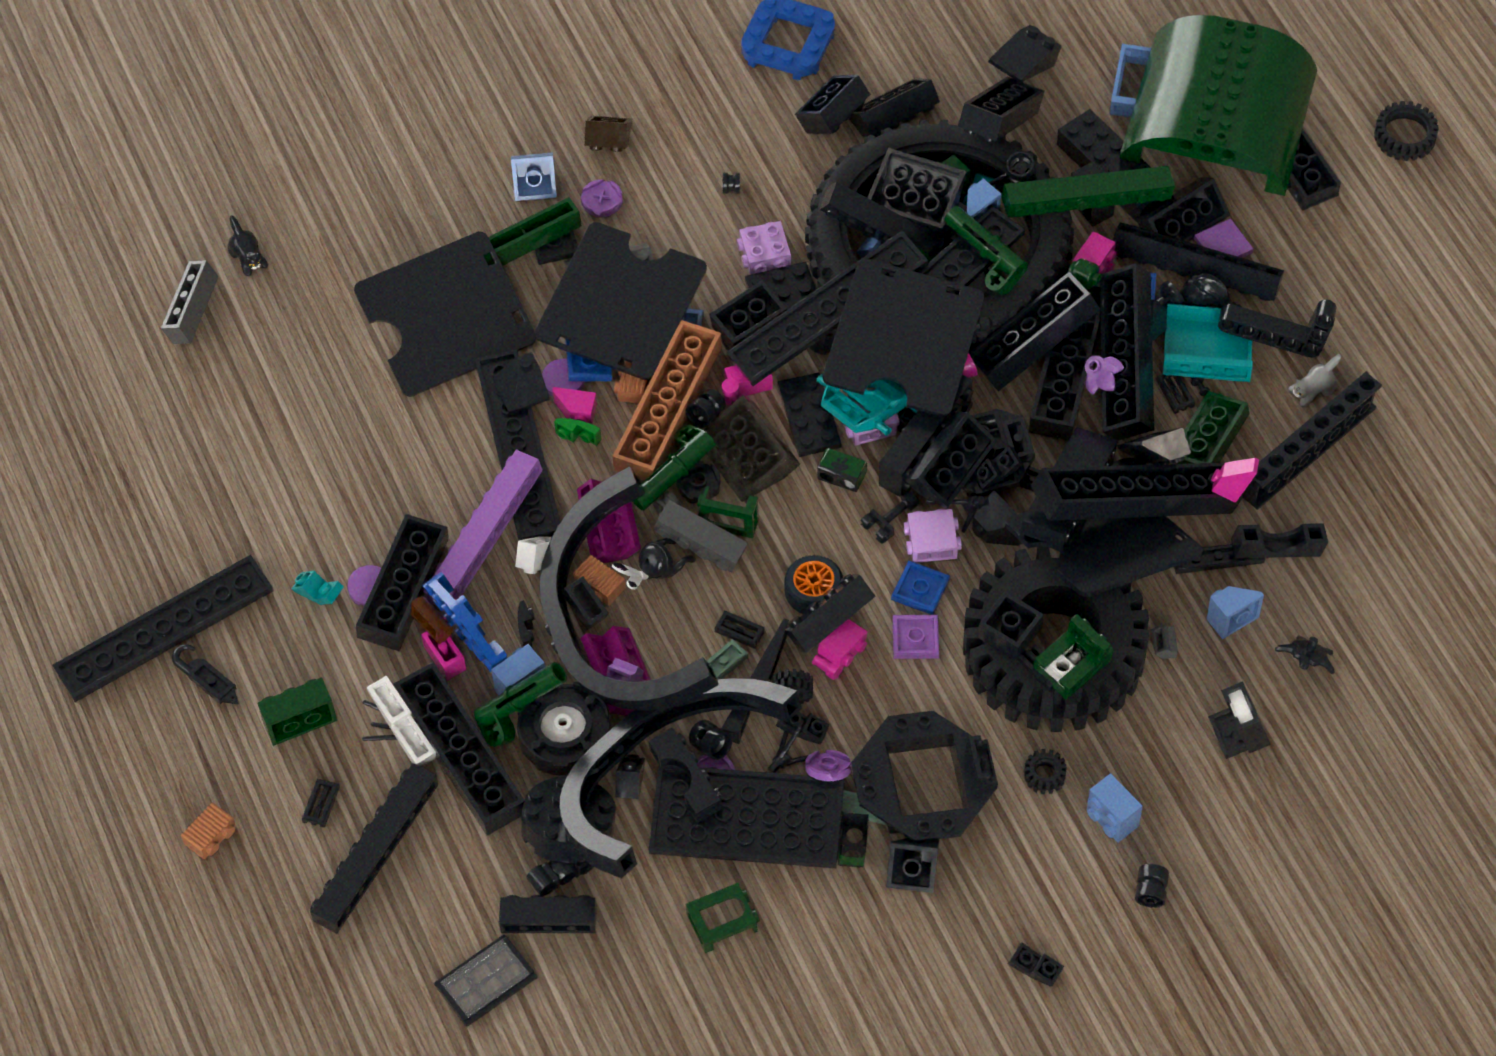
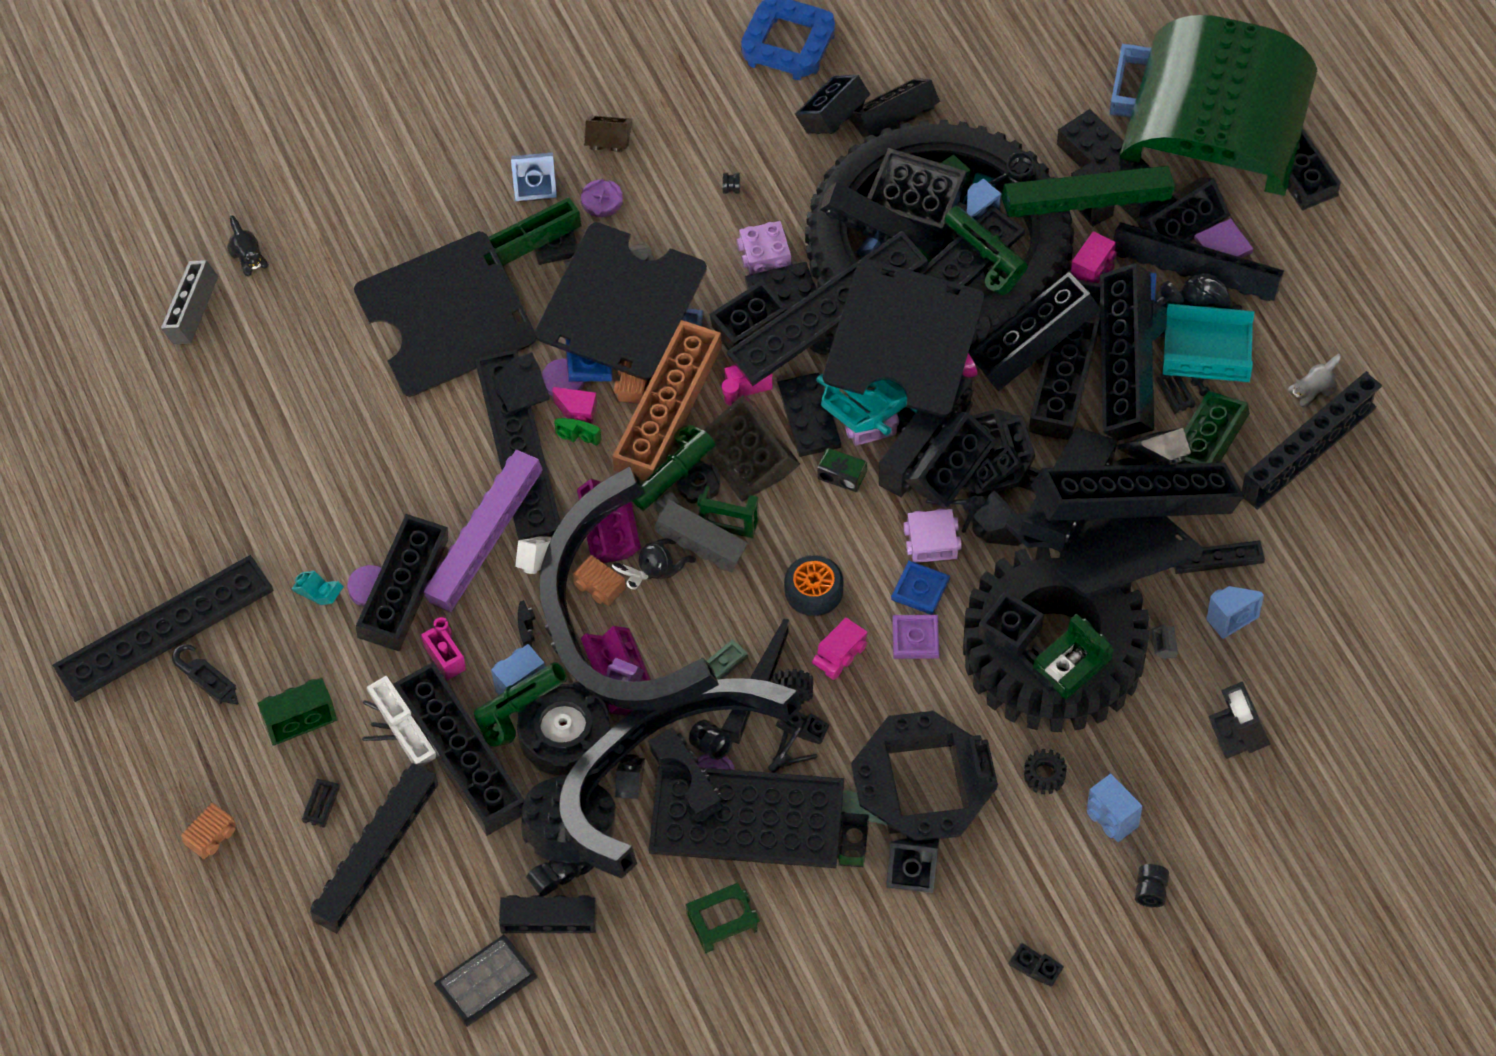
(430, 619): reddish brown brick -> none
(466, 620): blue plate -> none
(585, 603): black brick -> none
(705, 408): black wheel -> none
(722, 625): black tile -> none
(828, 766): medium lavender tile -> none
(829, 613): black brick -> none
(908, 500): black bar -> none
(1000, 109): black brick -> none
(1026, 54): black slope -> none
(1086, 273): dark green head -> none
(1103, 375): medium lavender plate -> none
(1234, 478): dark pink slope -> none
(1279, 332): black beam -> none
(1304, 541): black arch -> none
(1308, 653): black piece -> none
(1402, 149): black tyre -> none

